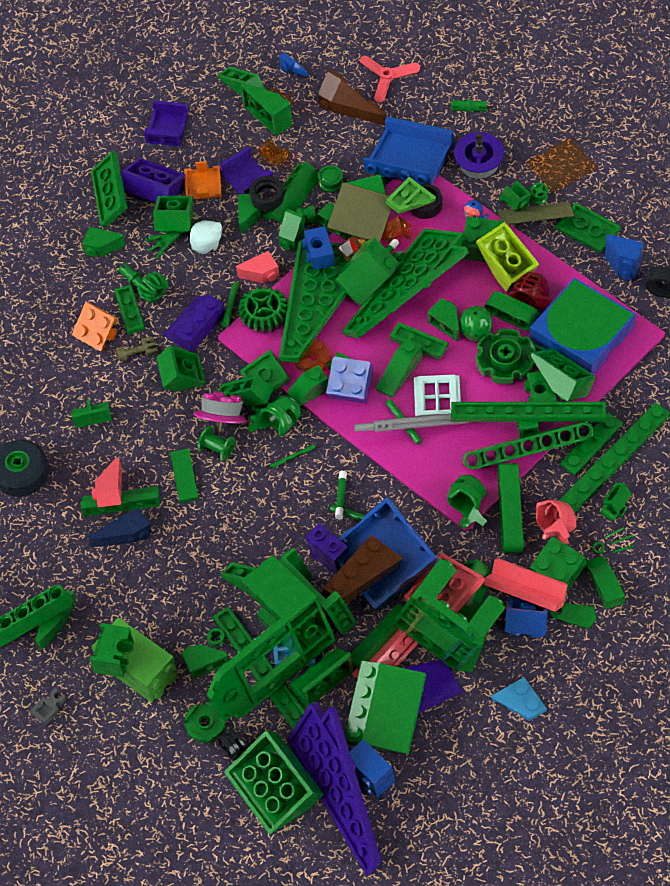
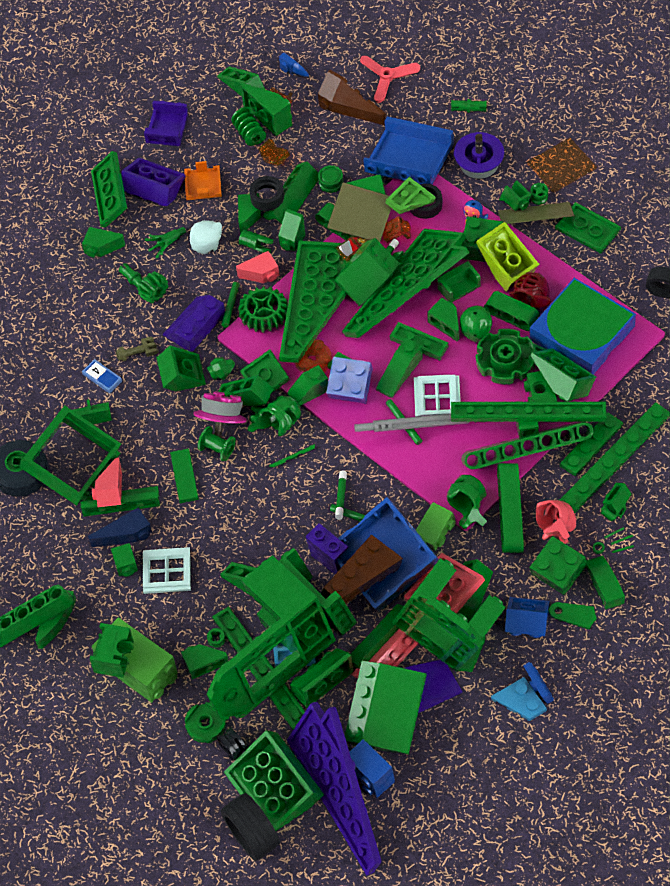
(47, 709): dark grey plate -> none
(86, 429): none -> green window
(95, 326): piece -> none
(102, 376): none -> tile
(124, 560): none -> green brick
(129, 309): green tile -> none
(167, 586): none -> light aqua piece
(173, 213): green brick -> none
(220, 368): none -> green rock
(242, 171): dark purple panel -> none
(248, 127): none -> green piece
(250, 826): none -> black tyre
(254, 240): none -> green hinge
(308, 214): green wheel -> none
(318, 247): blue brick -> none
(436, 525): none -> bright green brick
(459, 282): none -> green panel
(527, 585): coral panel -> none
(537, 683): none -> blue plate
(624, 256): blue slope -> none

